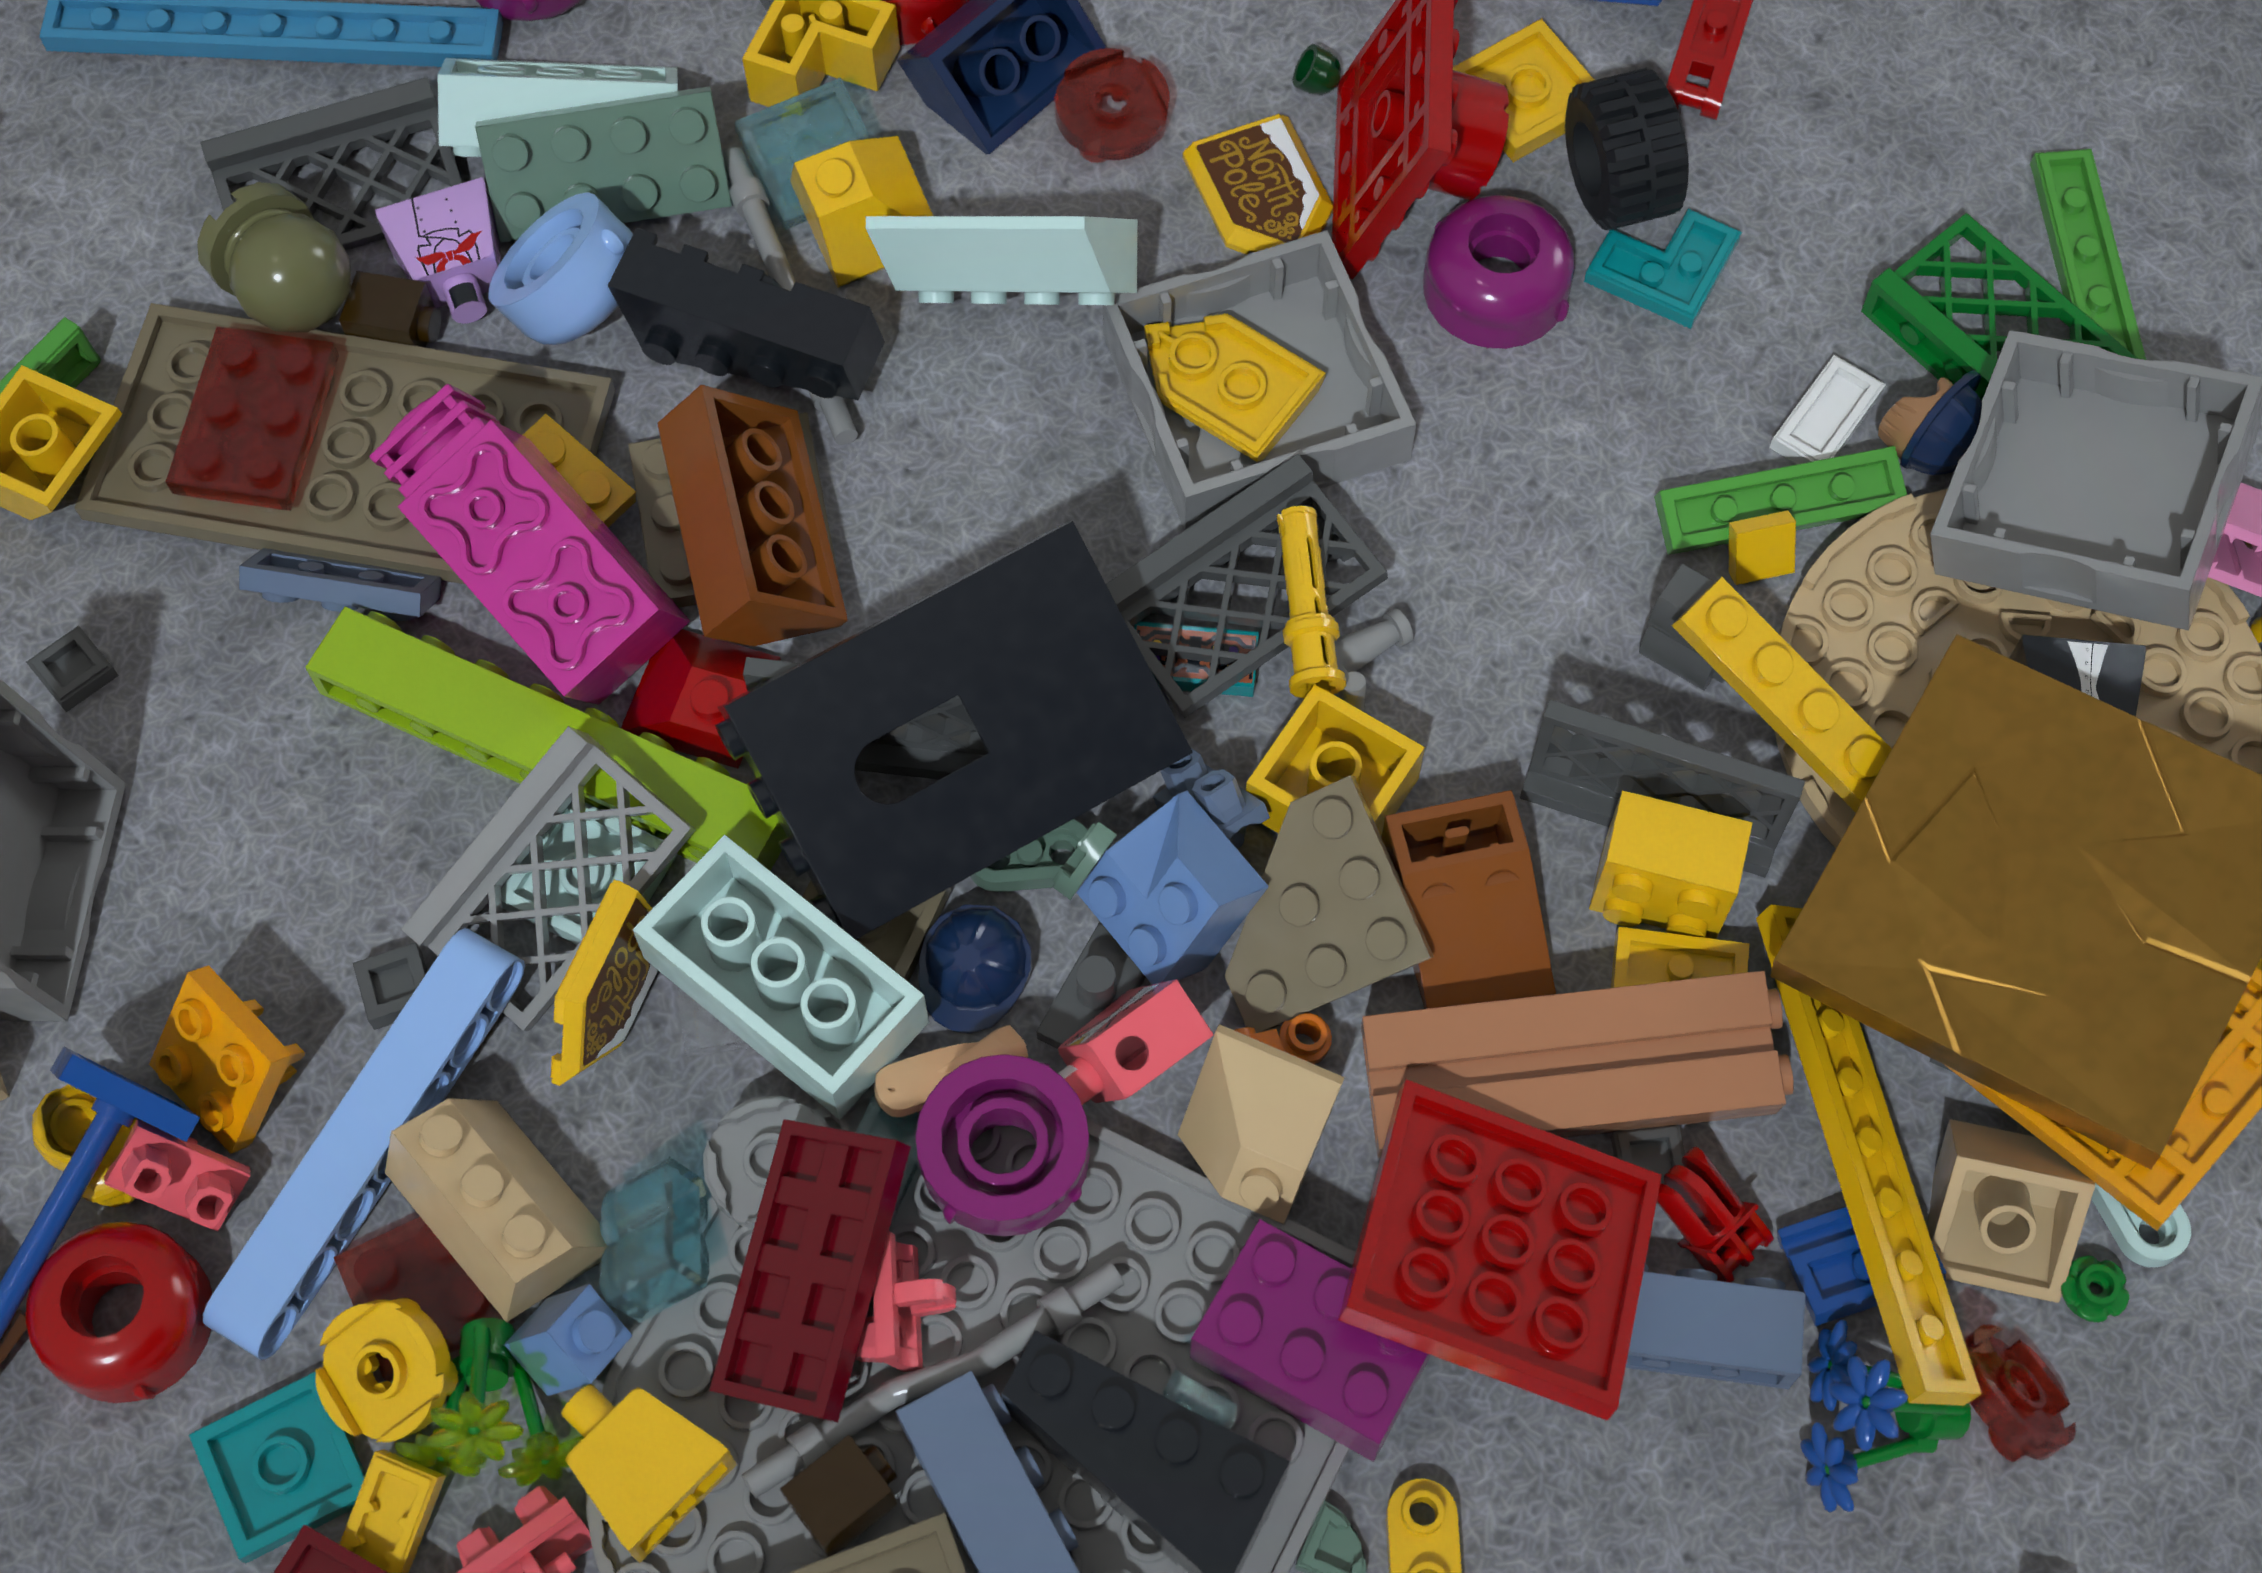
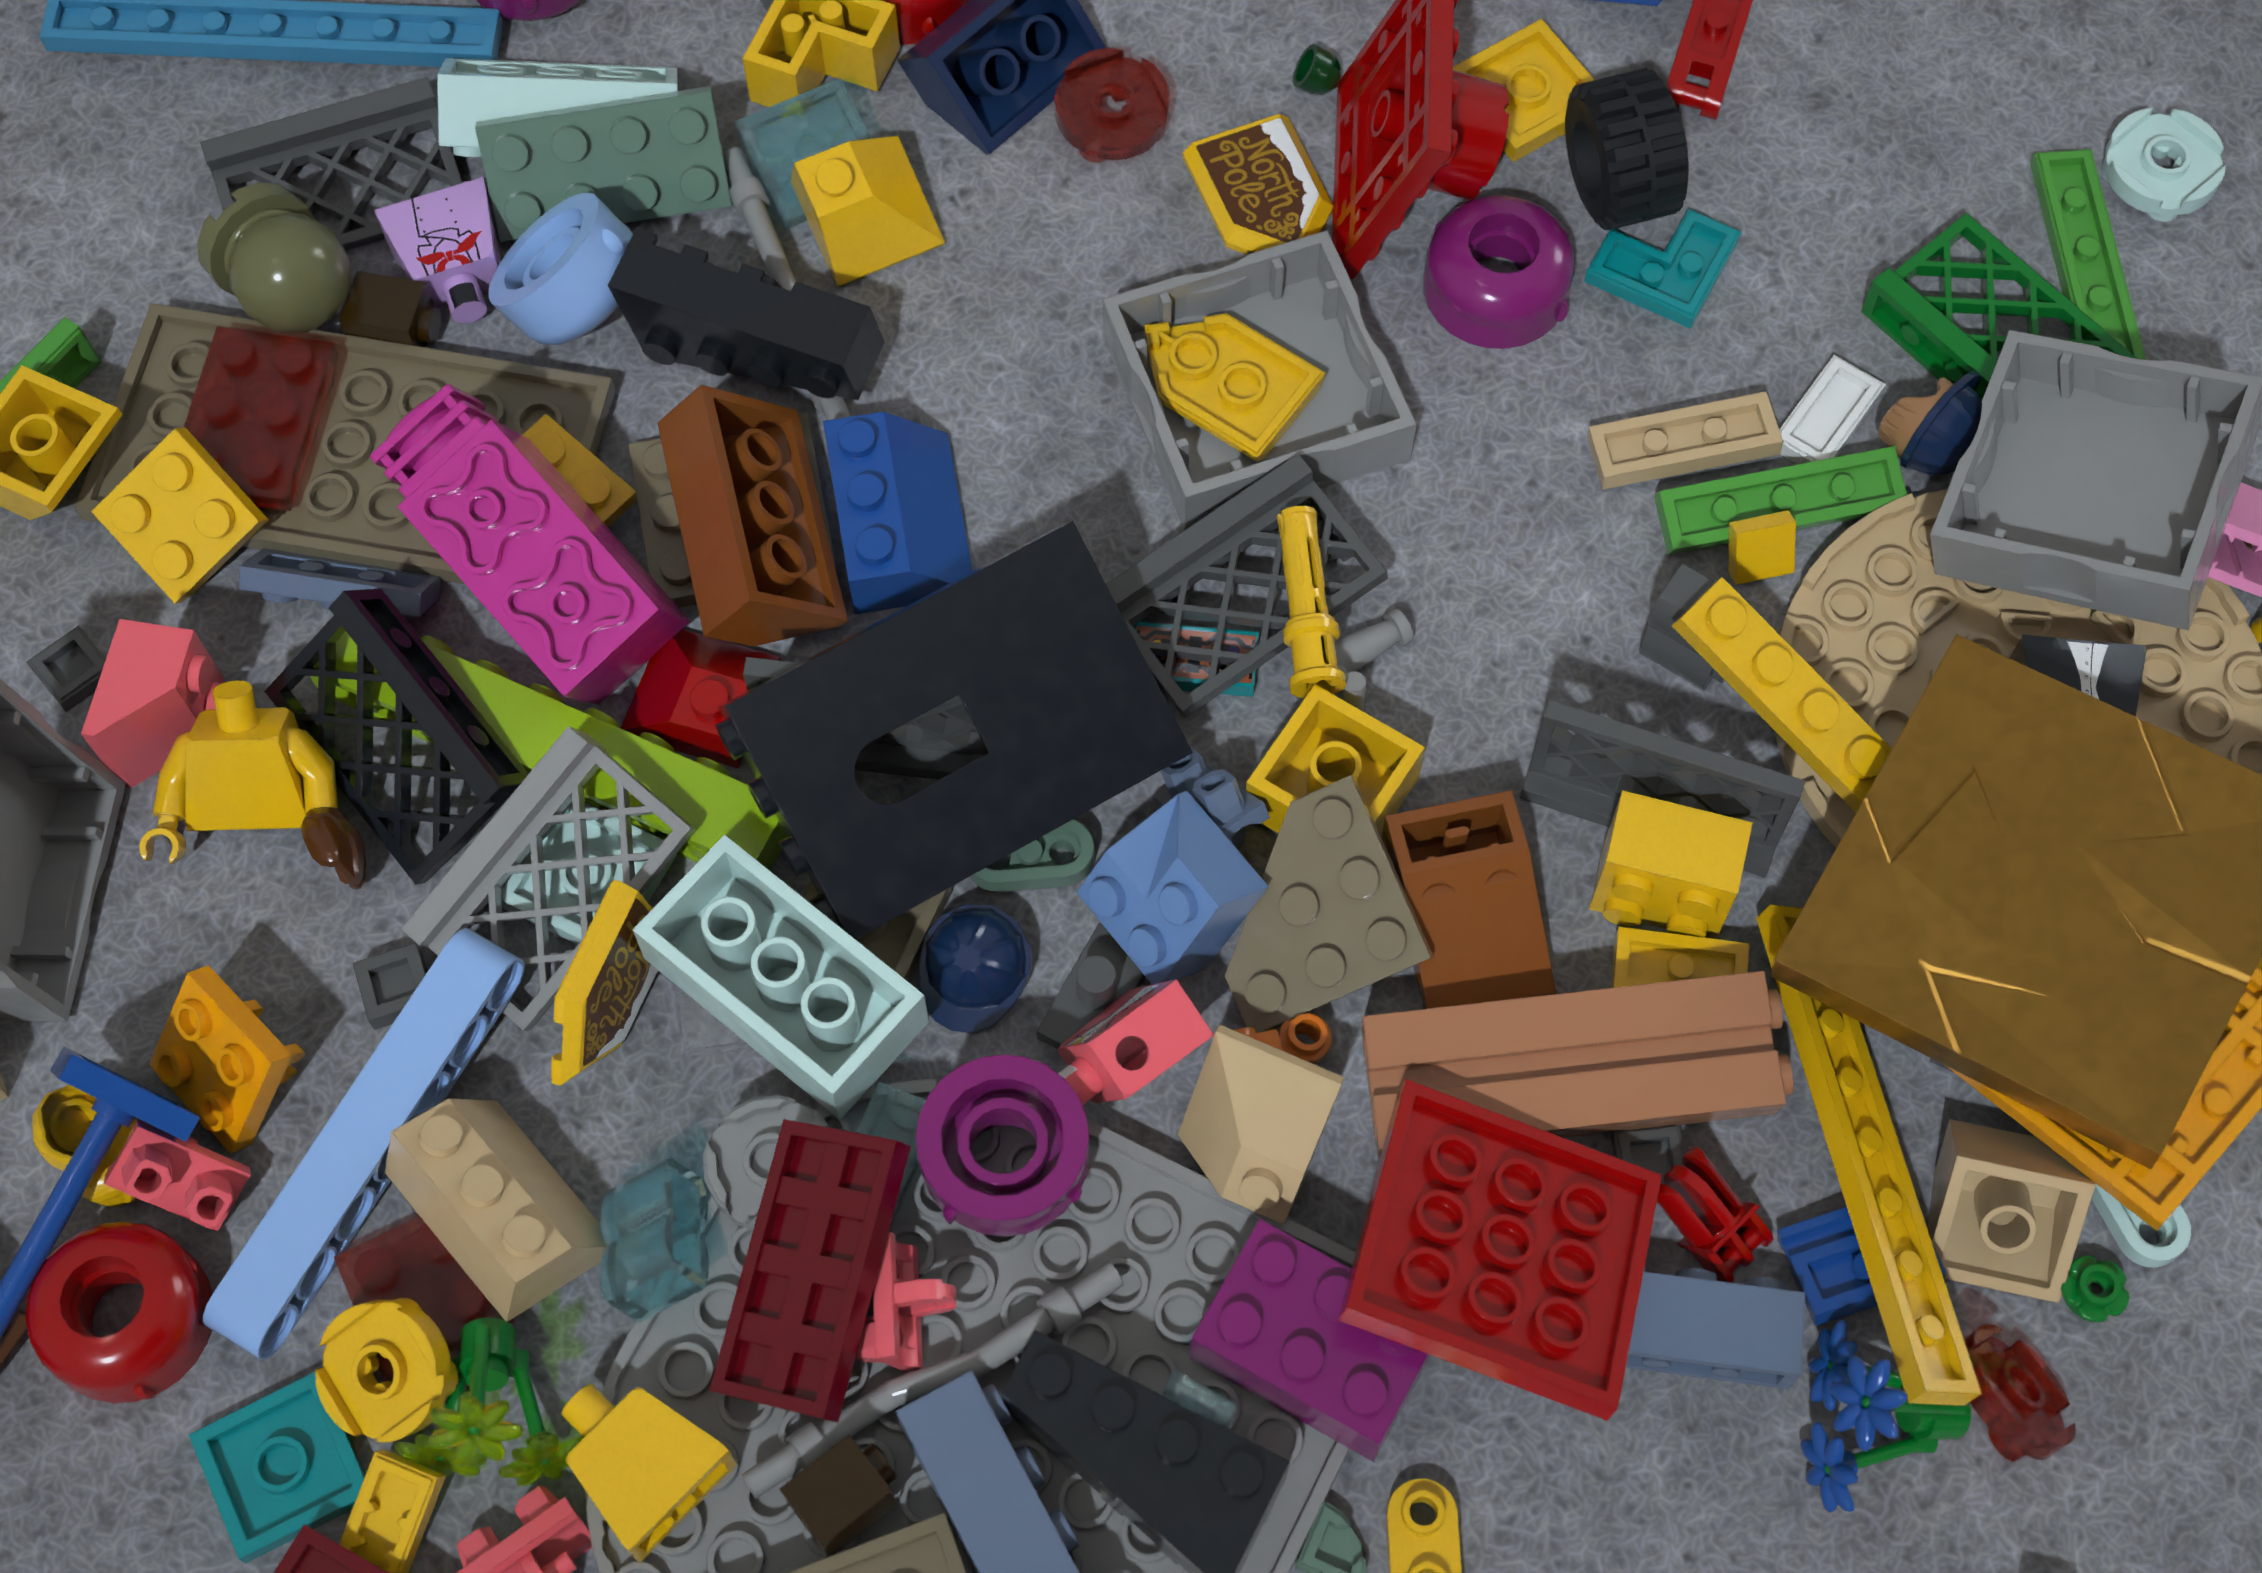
(148, 696): none -> coral slope
(179, 515): none -> yellow plate
(253, 772): none -> yellow torso
(421, 690): none -> black fence
(568, 1340): medium blue brick -> none
(895, 509): none -> blue slope
(905, 1085): light nougat piece -> none
(1008, 255): light aqua slope -> none
(1083, 859): sand green tile -> none
(1684, 440): none -> tan plate
(2160, 190): none -> light aqua plate

